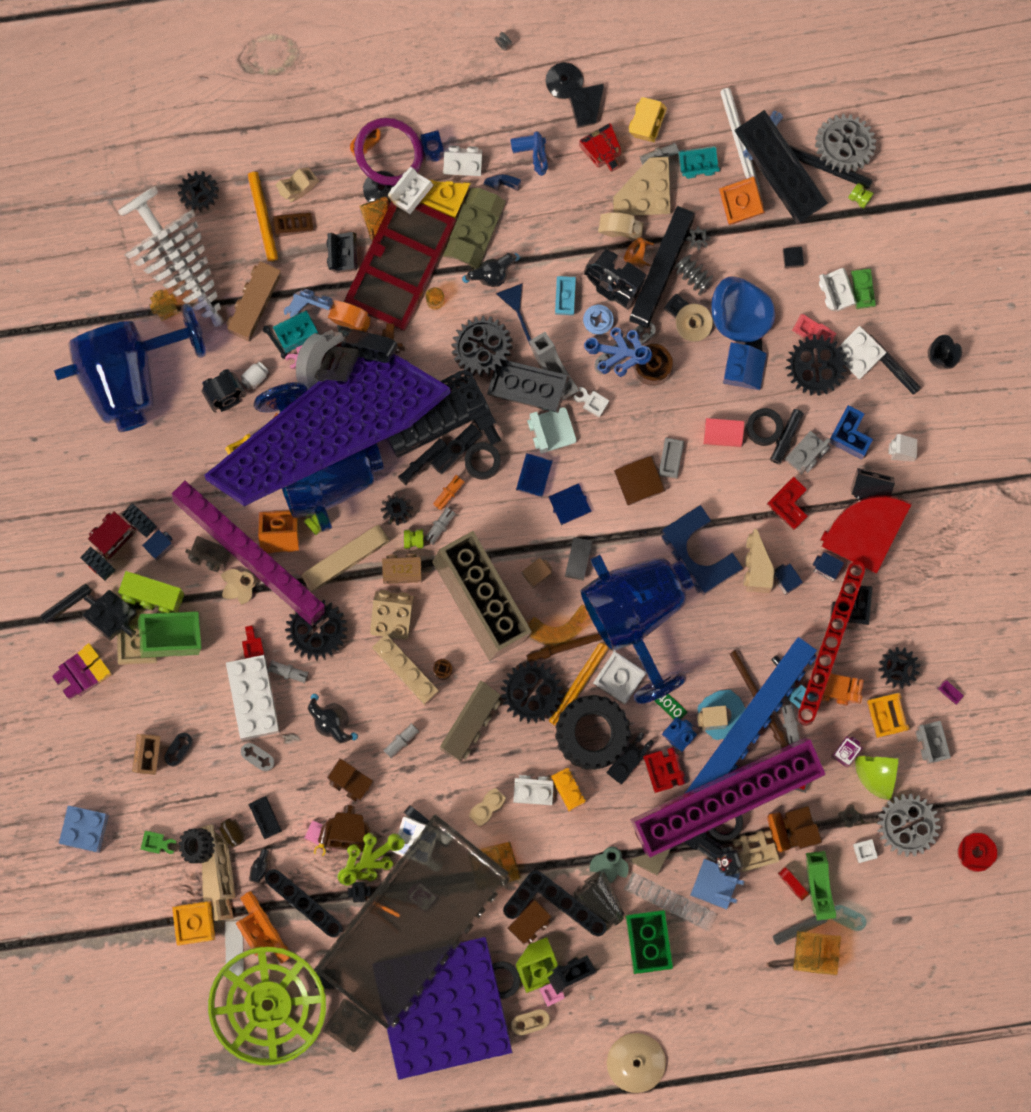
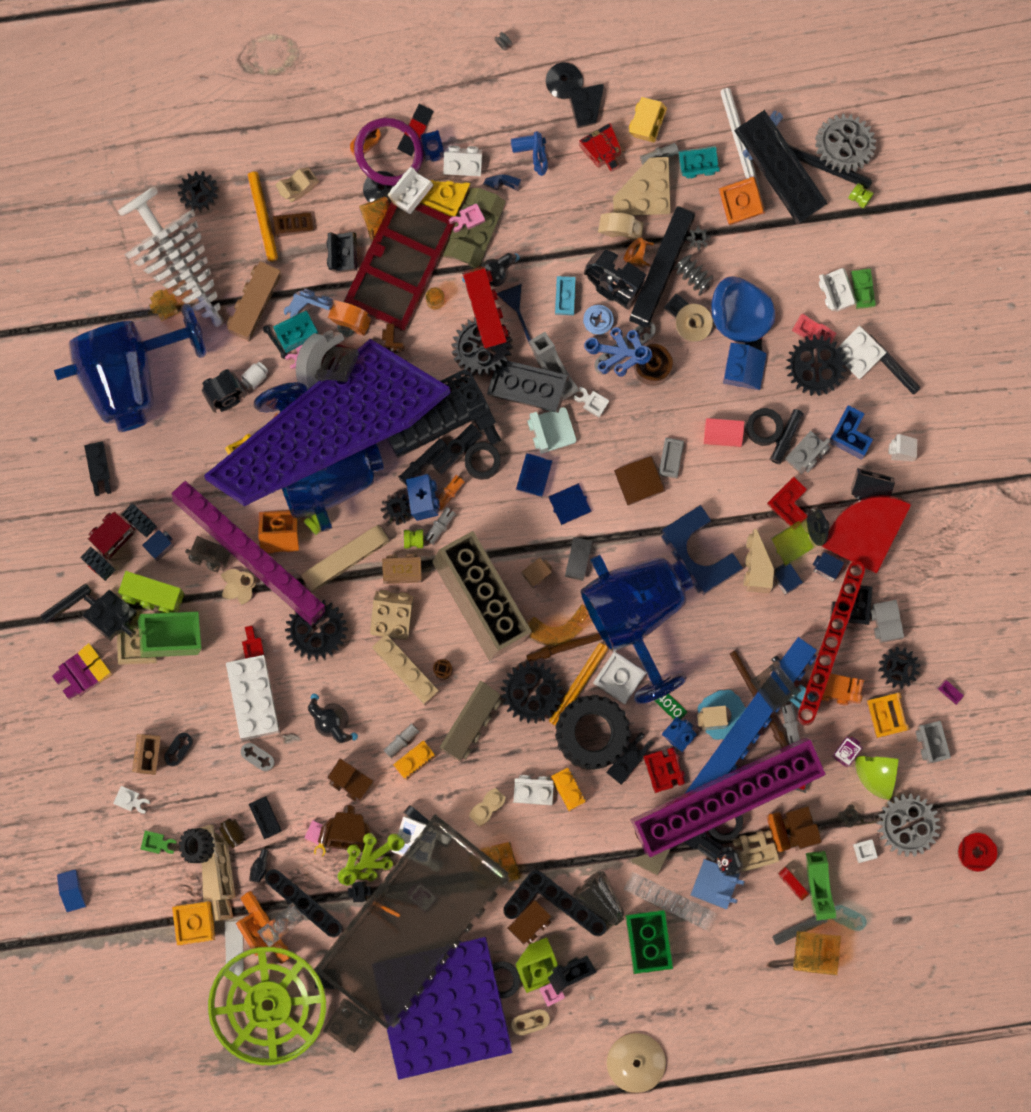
(70, 890): none -> blue slope
(83, 829): medium blue brick -> none
(98, 466): none -> black hinge
(129, 799): none -> white plate
(281, 924): none -> clear brick
(288, 671): light grey pin -> none
(371, 345): black beam -> none
(414, 760): none -> light orange brick
(418, 124): none -> black sticker
(422, 497): none -> blue brick
(469, 216): none -> bright pink plate
(484, 306): none -> red wedge
(610, 867): sand green plate -> none
(769, 688): none -> clear smoke plate
(792, 543): none -> clear neon green piece
(793, 257): black plate -> none
(817, 526): none -> black dish
(887, 621): none -> light grey brick
(944, 352): black helmet -> none

